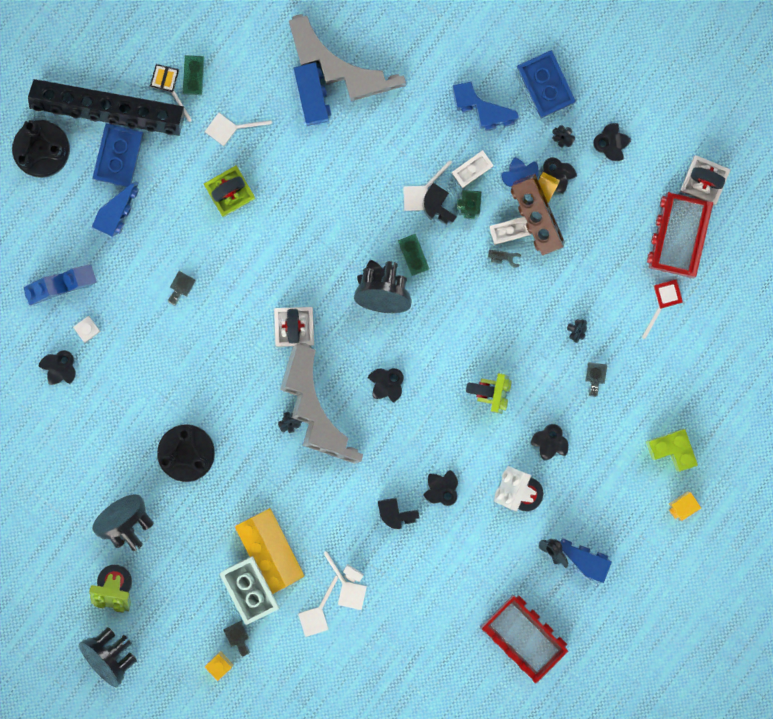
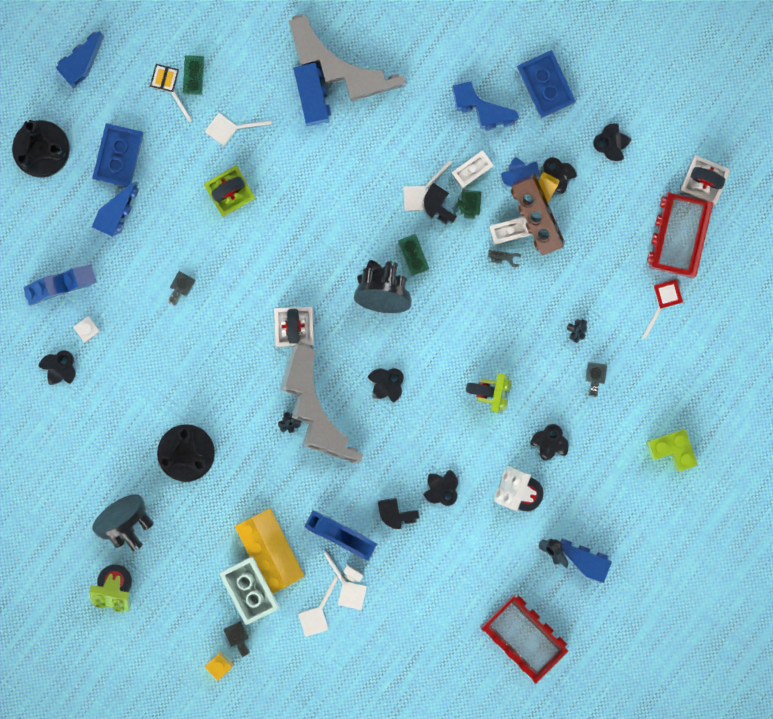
(79, 63): none -> blue slope
(104, 659): black piece -> none
(106, 107): black brick -> none
(340, 535): none -> blue arch
(564, 136): black plant -> none
(684, 506): yellow brick -> none

